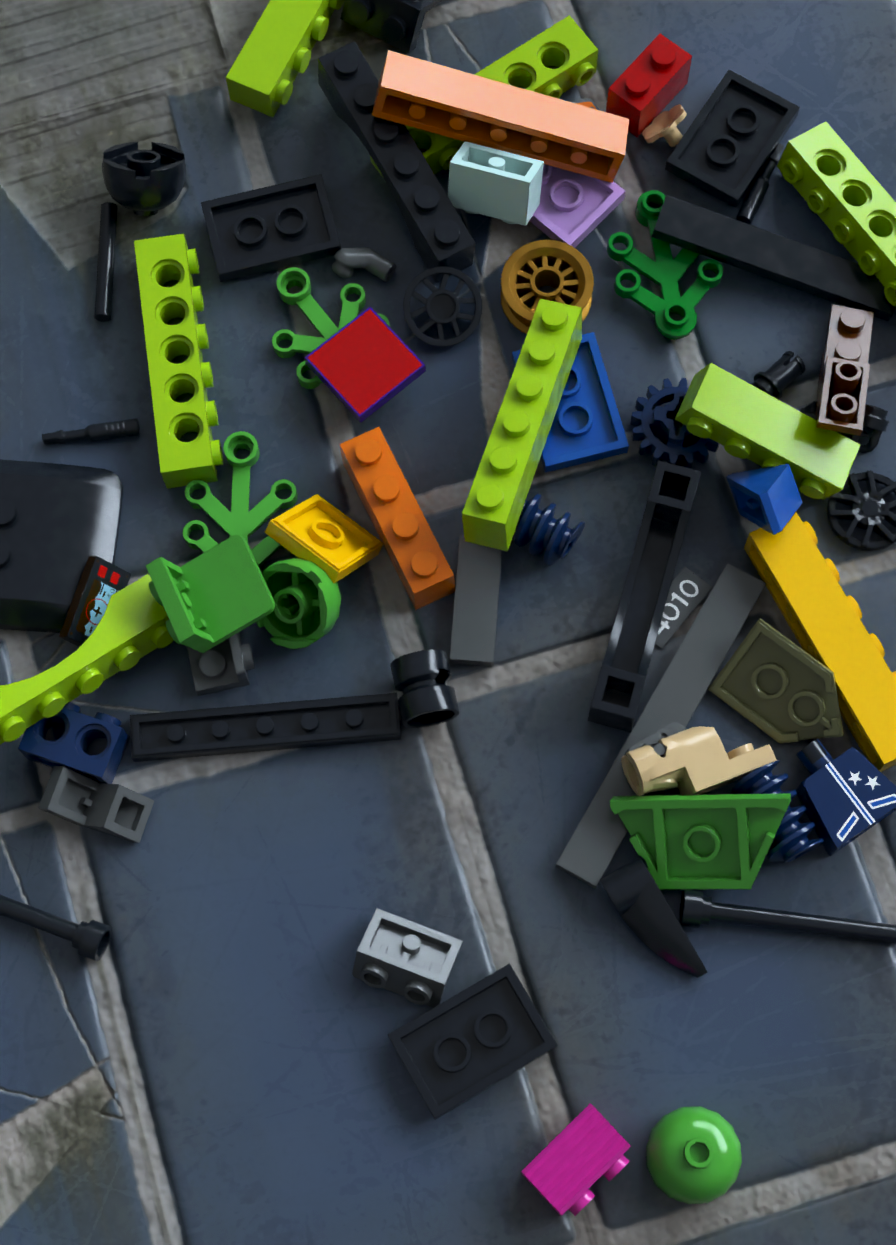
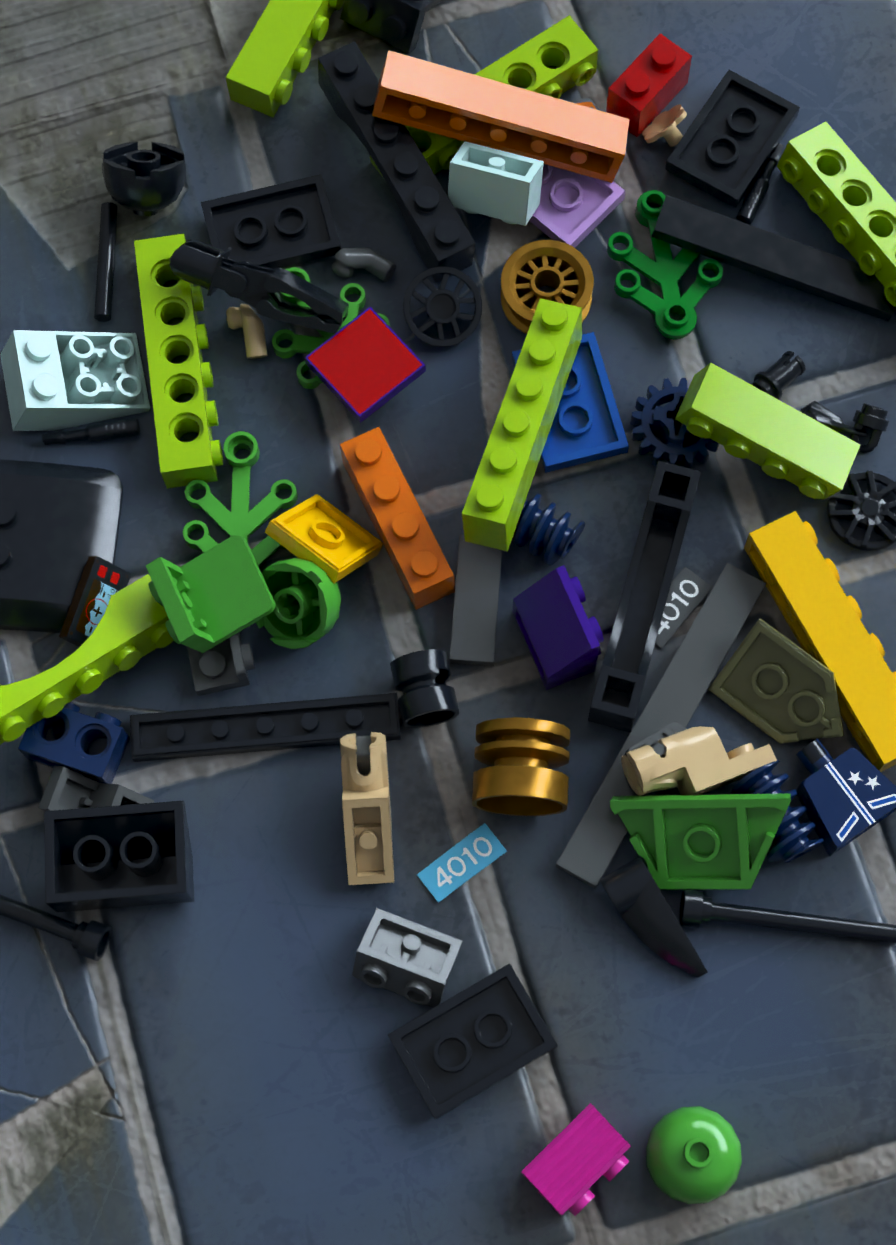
(72, 378): none -> light aqua slope
(118, 856): none -> black slope
(253, 329): none -> tan arm
(258, 286): none -> black arm
(366, 809): none -> tan plate
(461, 862): none -> medium azure sticker
(522, 765): none -> pearl gold wheel
(557, 628): none -> dark purple slope
(766, 496): blue slope -> none
(844, 371): slope -> none

